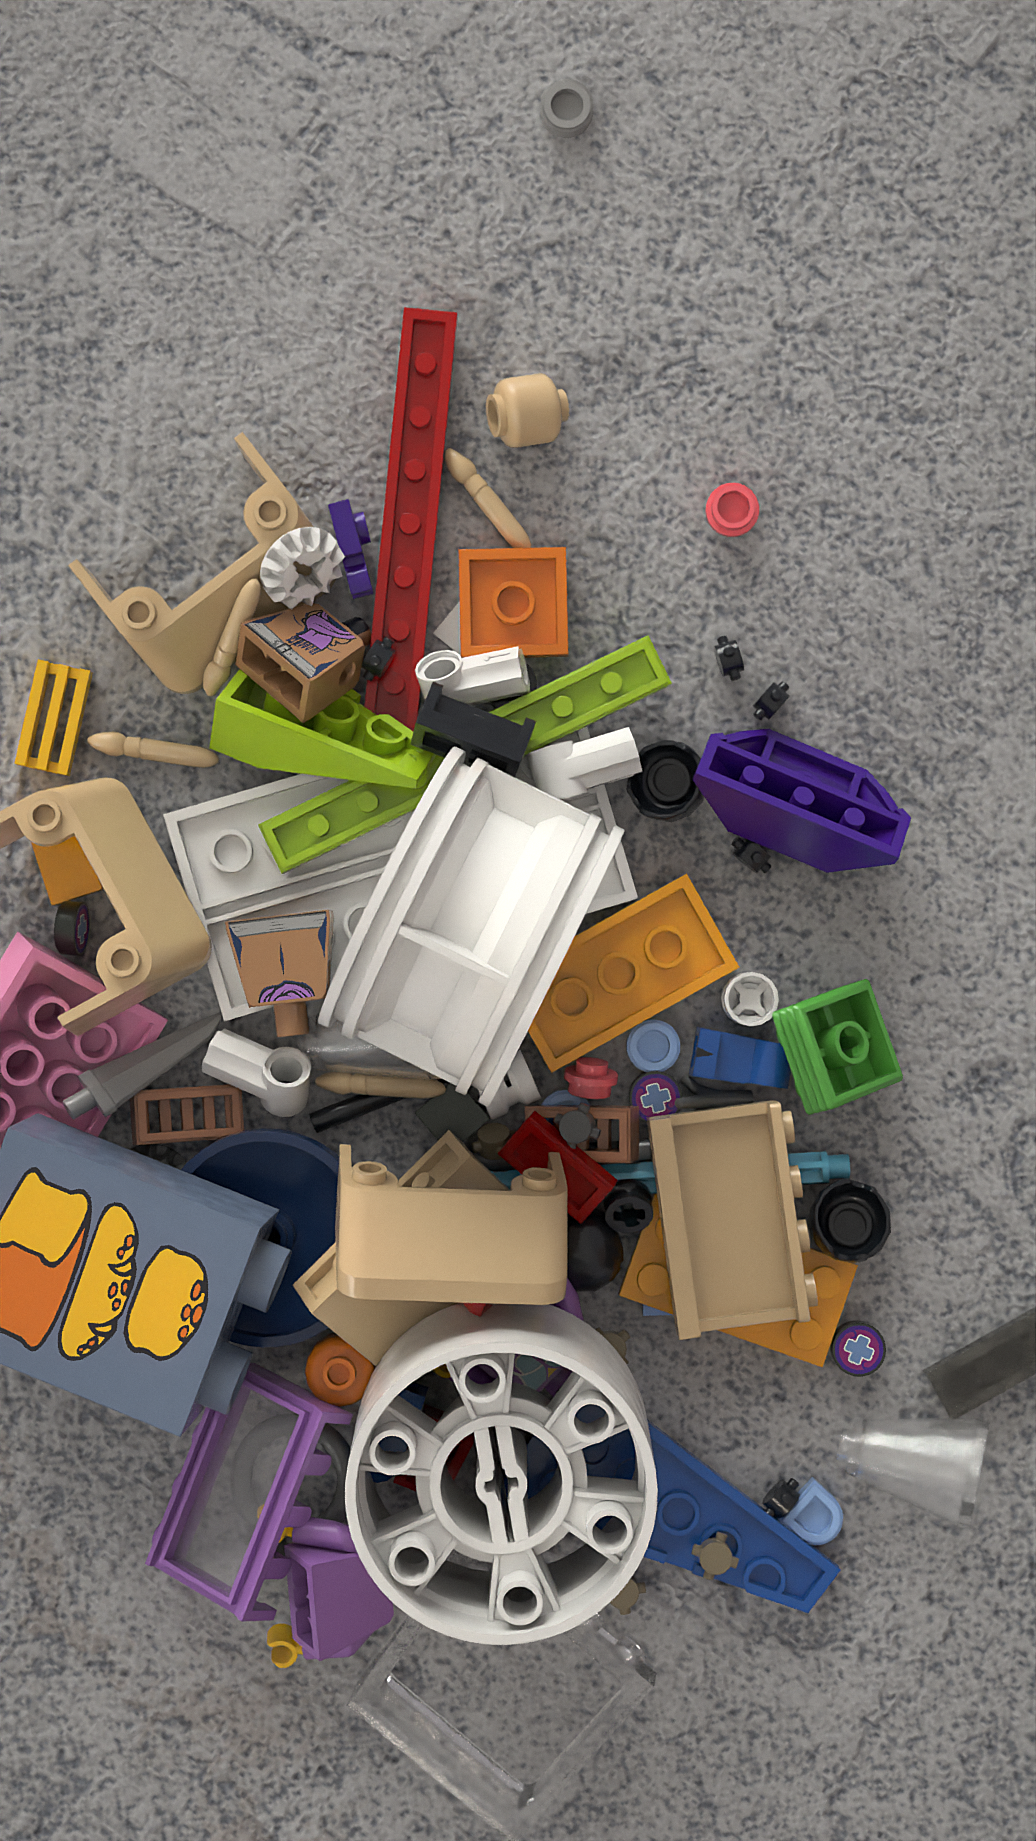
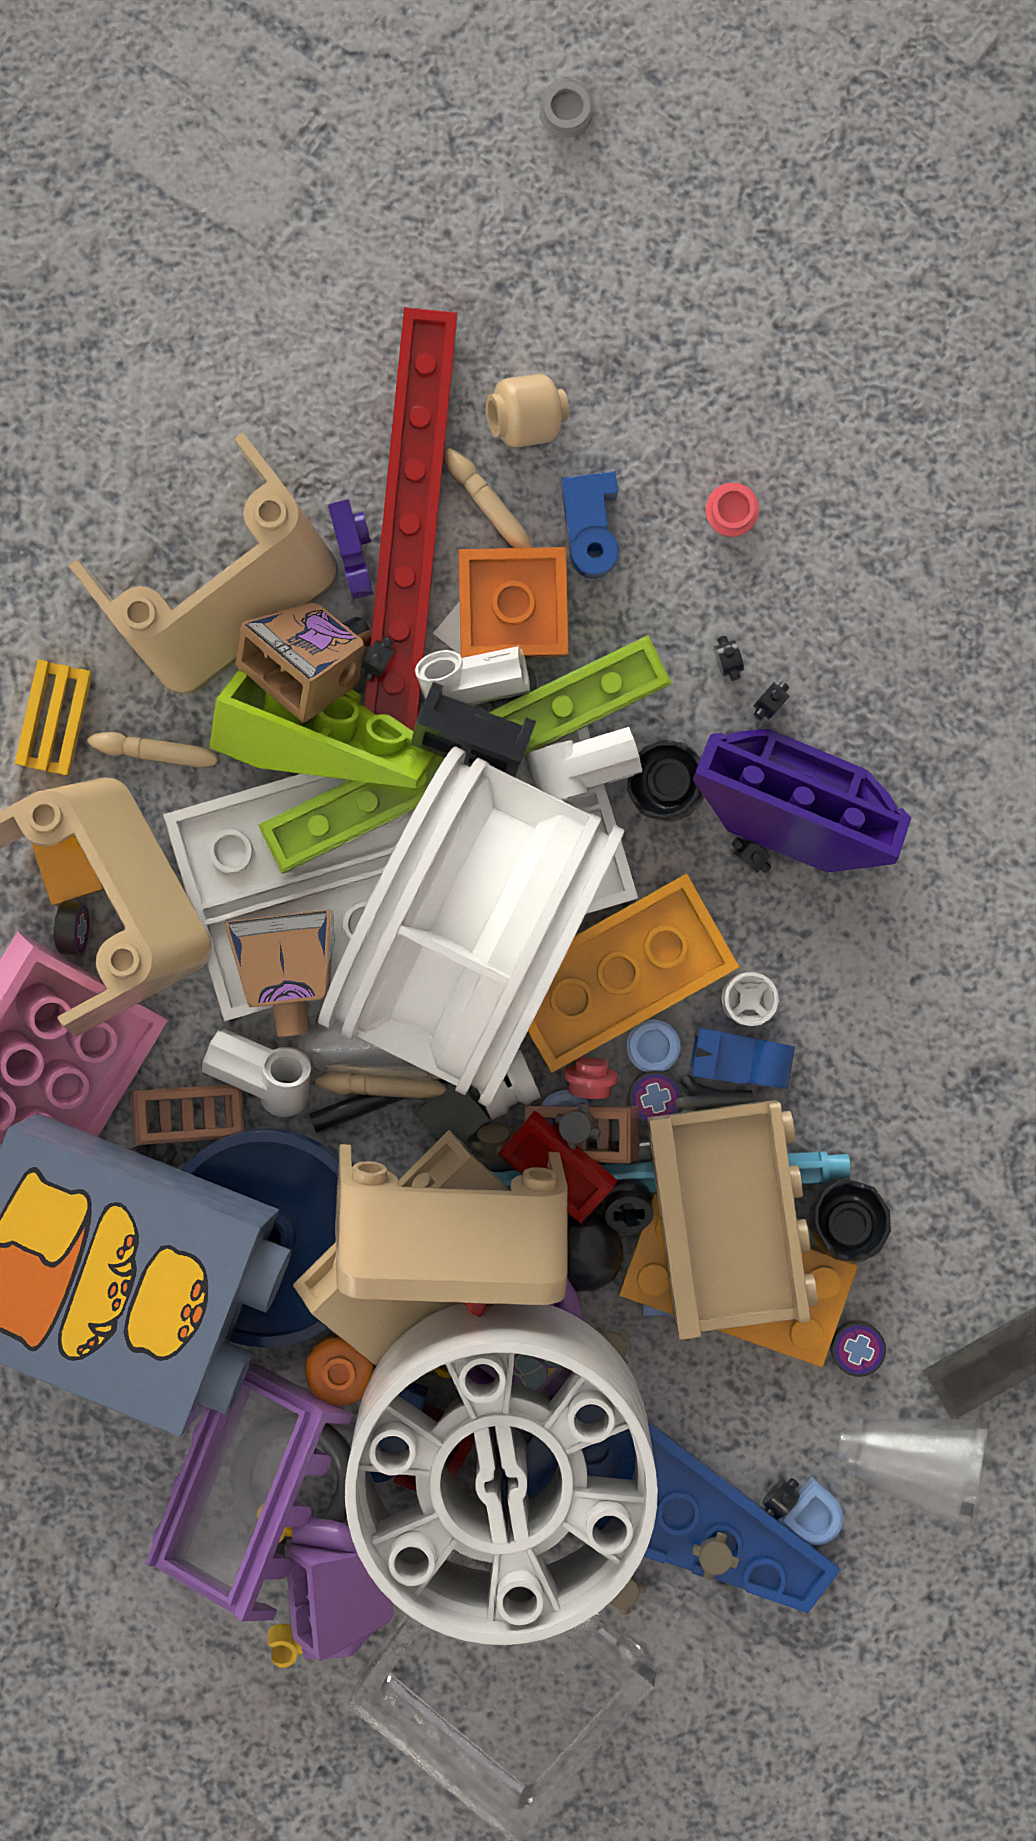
(126, 1076): light grey bar -> none
(219, 668): tan piece -> none
(307, 546): white gear -> none
(590, 543): none -> blue leg
(837, 1047): bright green brick -> none

